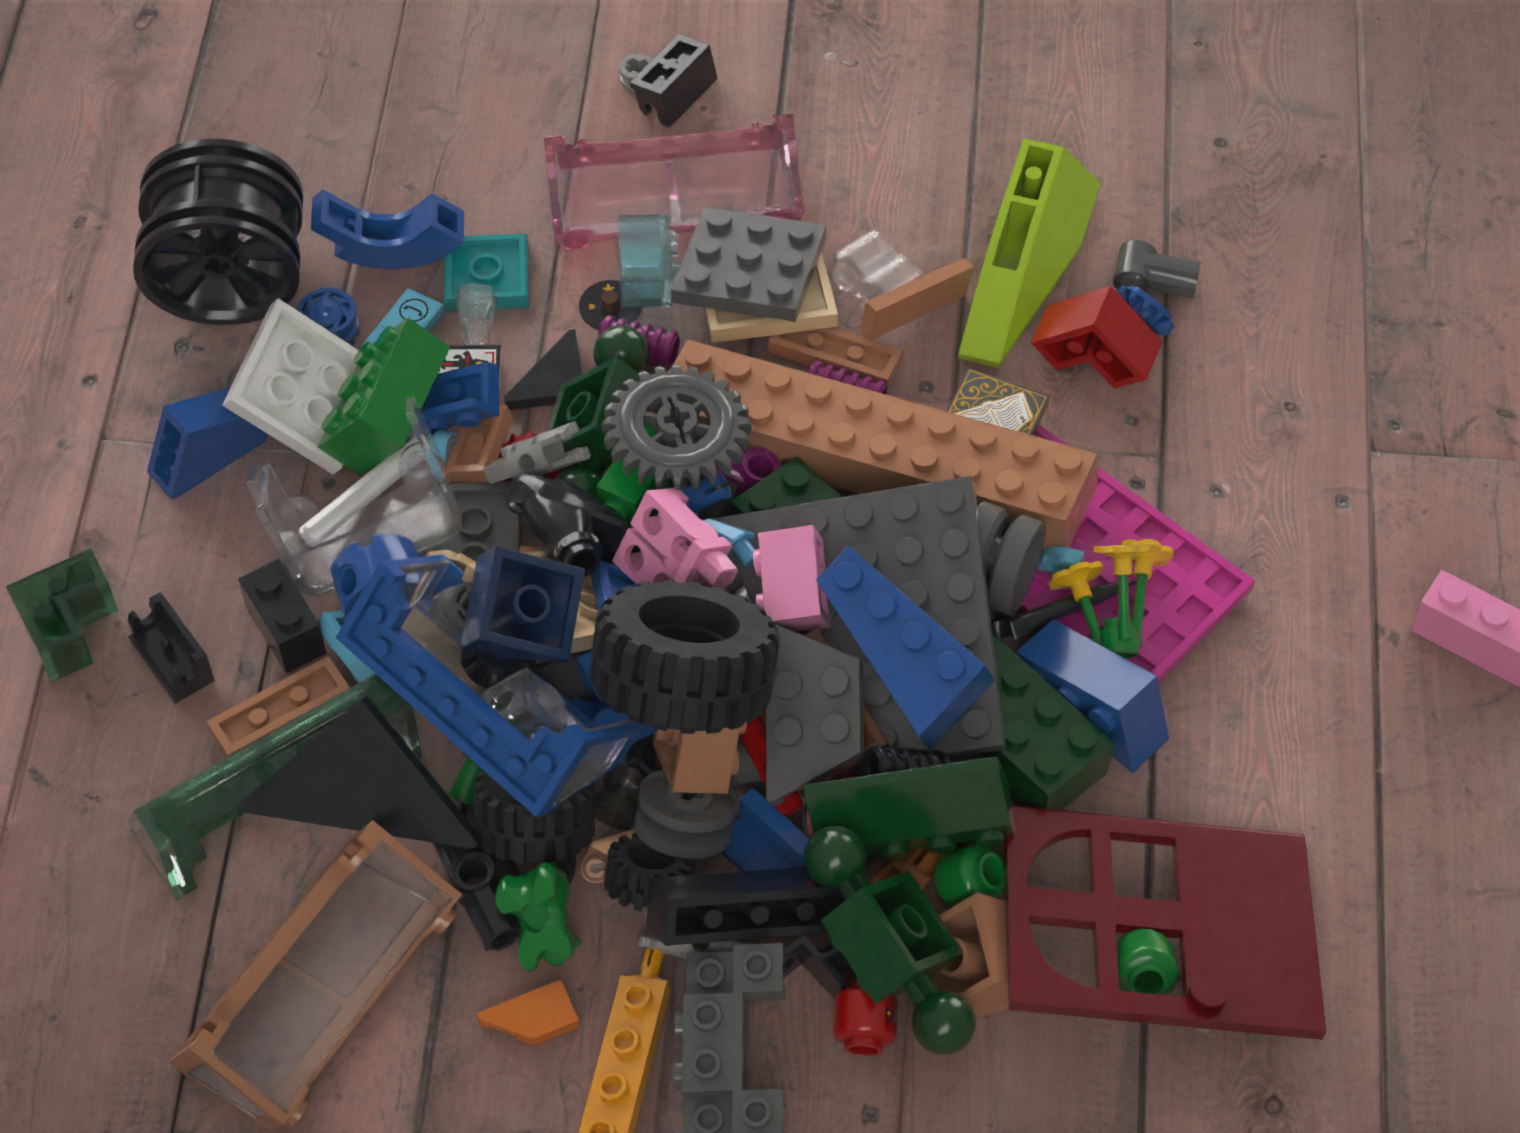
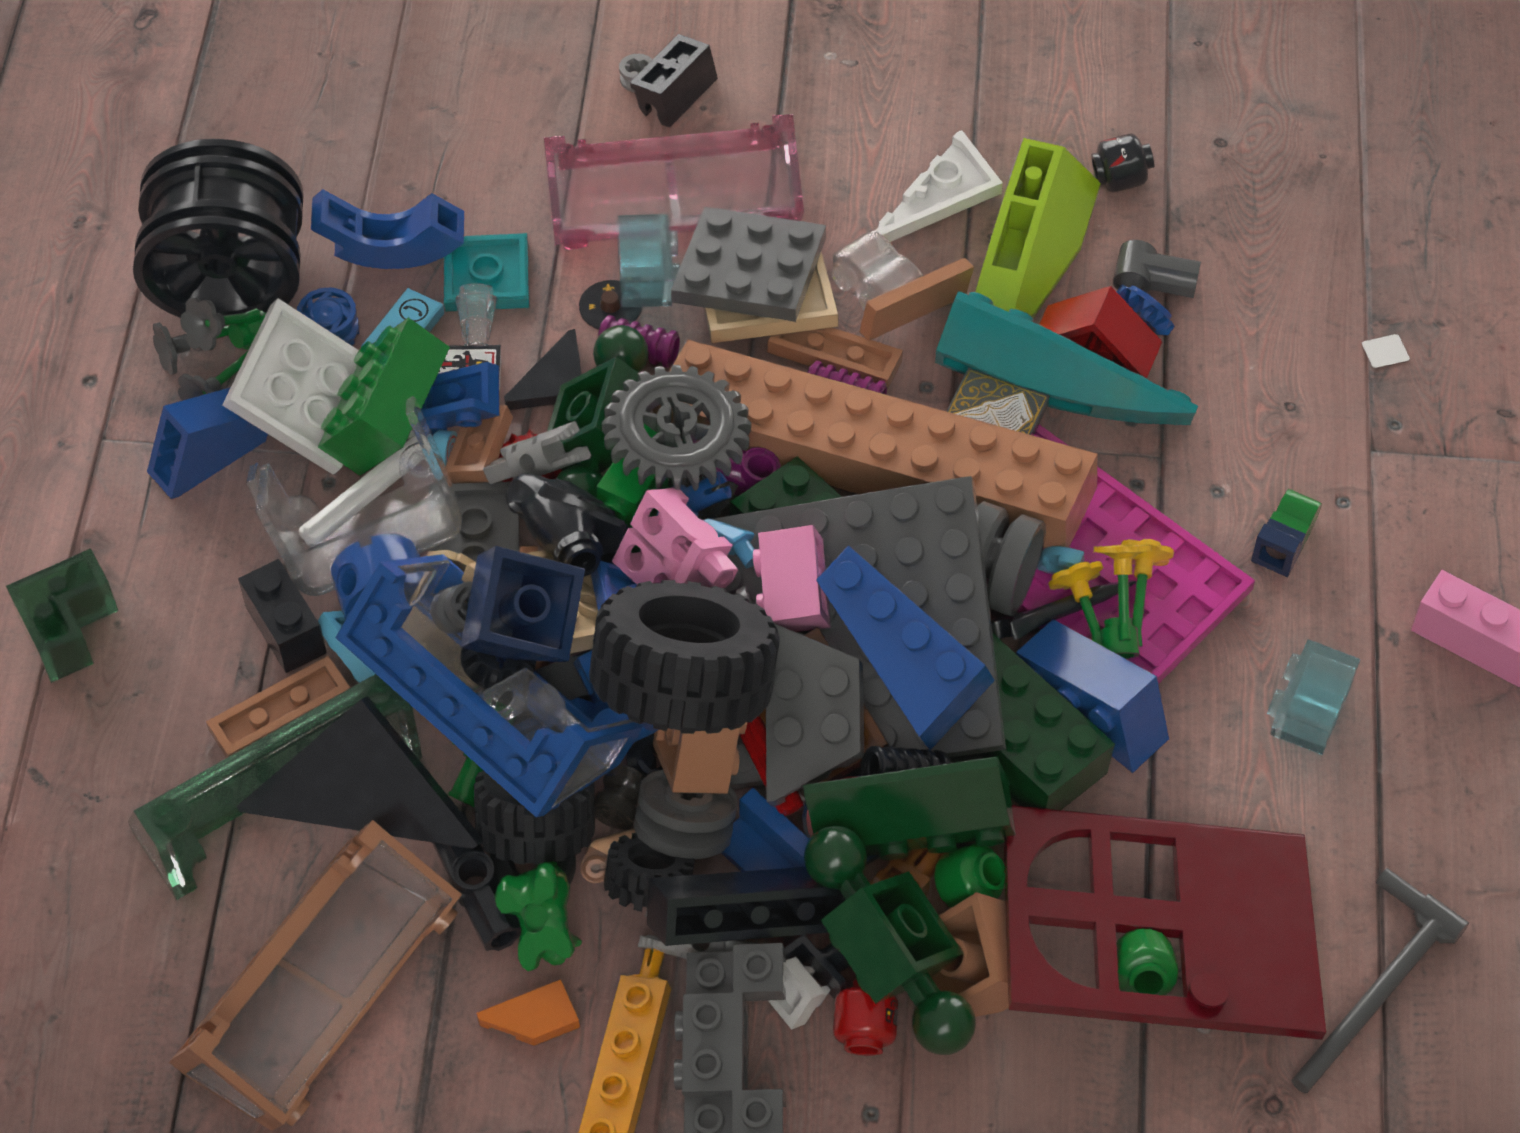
(170, 650): black hinge -> none
(202, 330): none -> dark grey plant
(802, 994): none -> white tile
(949, 186): none -> white wing
(1046, 362): none -> teal wedge
(1122, 162): none -> black head
(1286, 532): none -> leg
(1313, 697): none -> clear light blue brick
(1385, 351): none -> white sticker
(1435, 924): none -> dark grey bar

